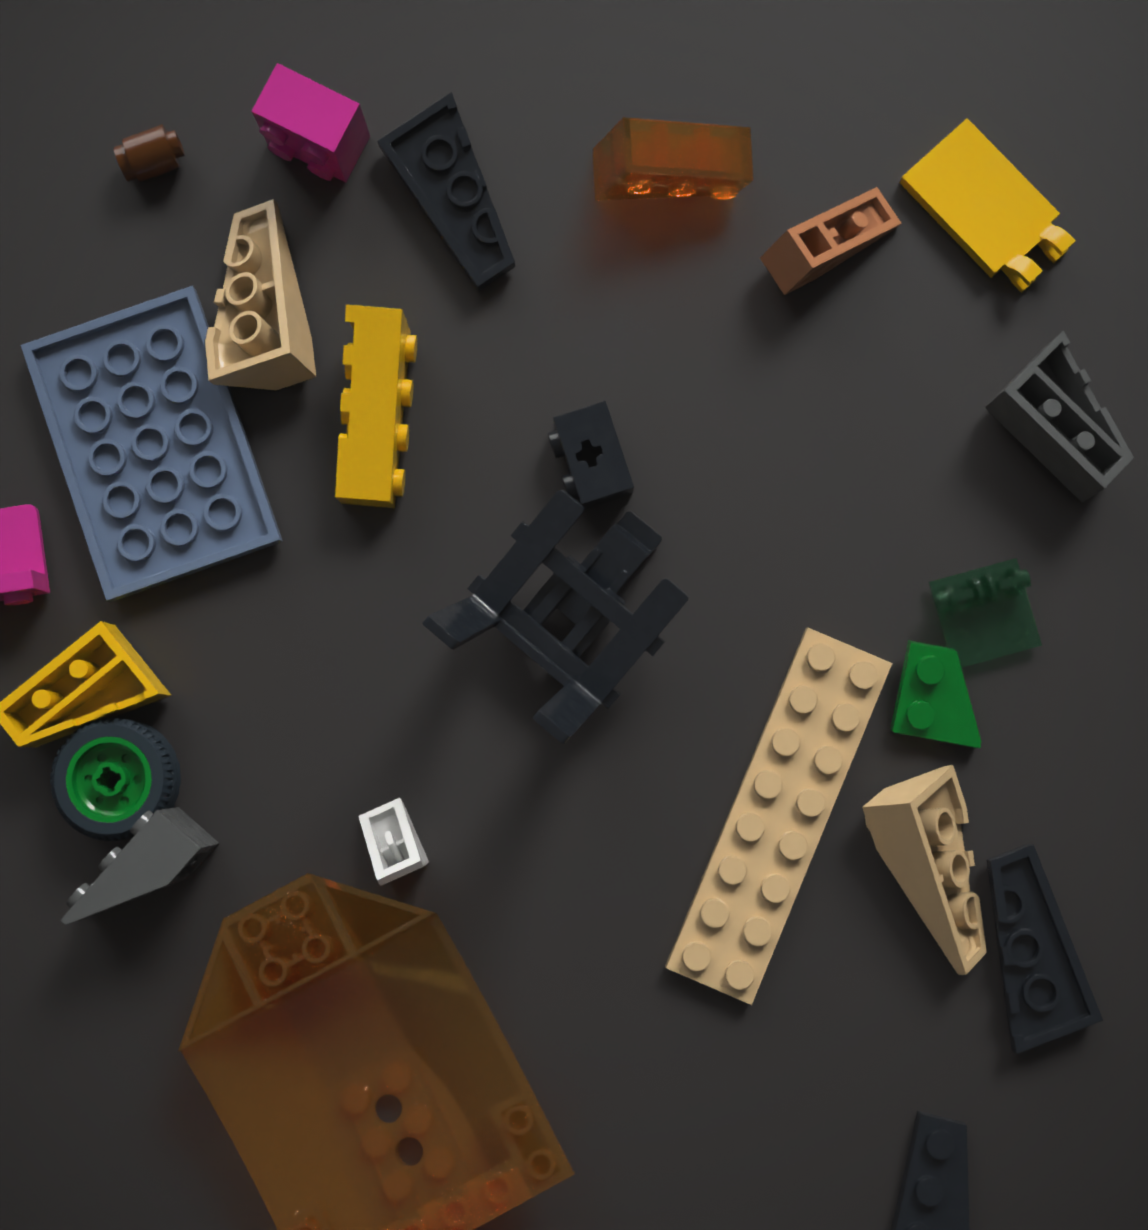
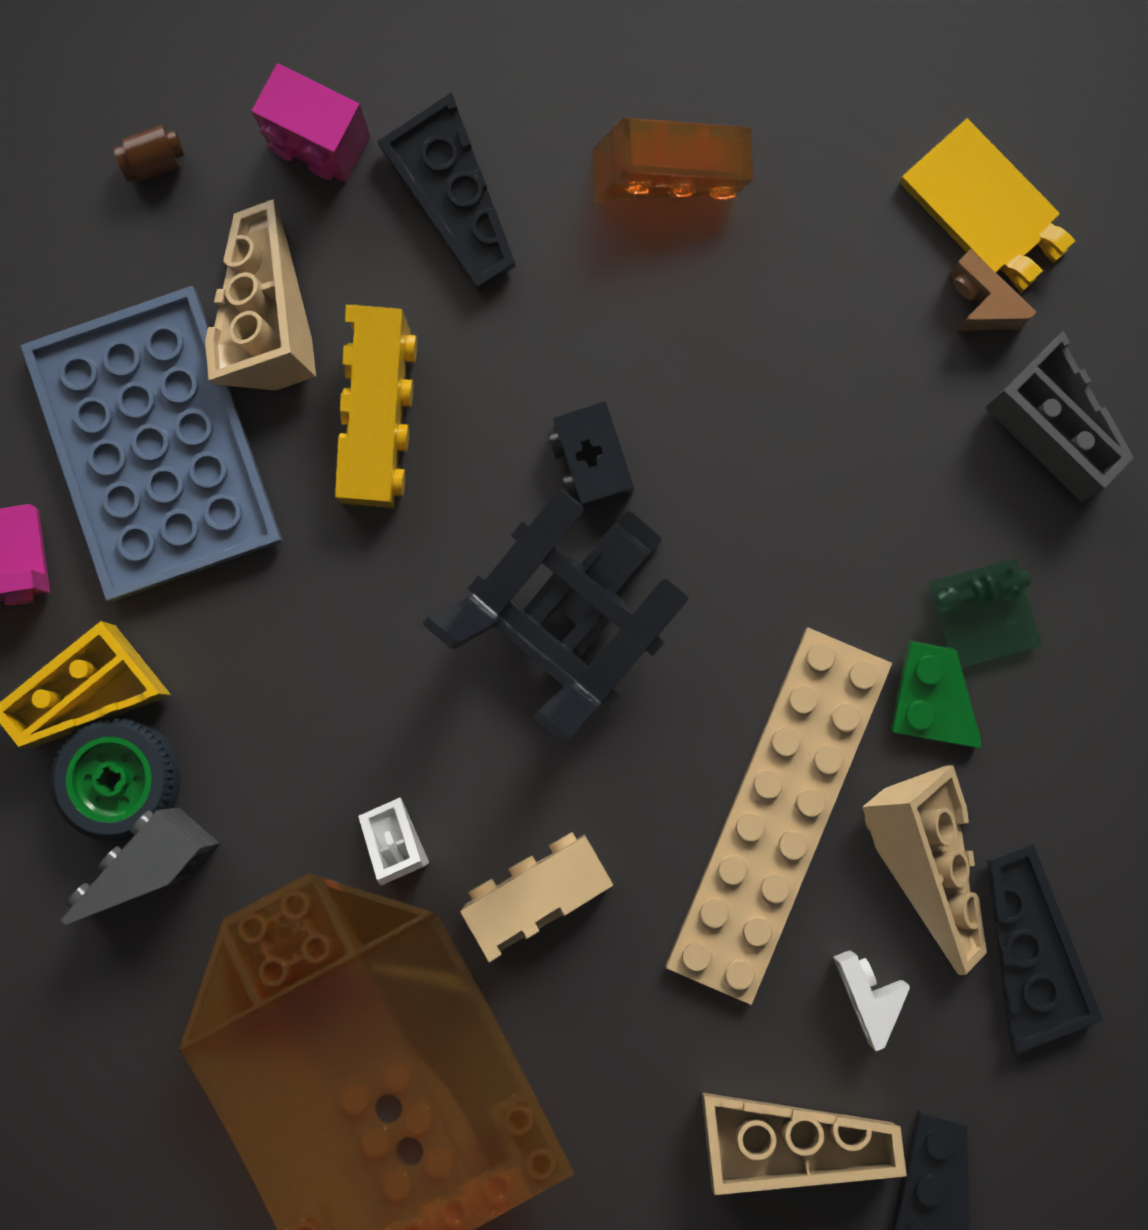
(535, 894): none -> tan wedge
(788, 1146): none -> tan wedge
(828, 240): nougat slope -> none
(874, 1009): none -> white slope
(999, 304): none -> medium nougat slope

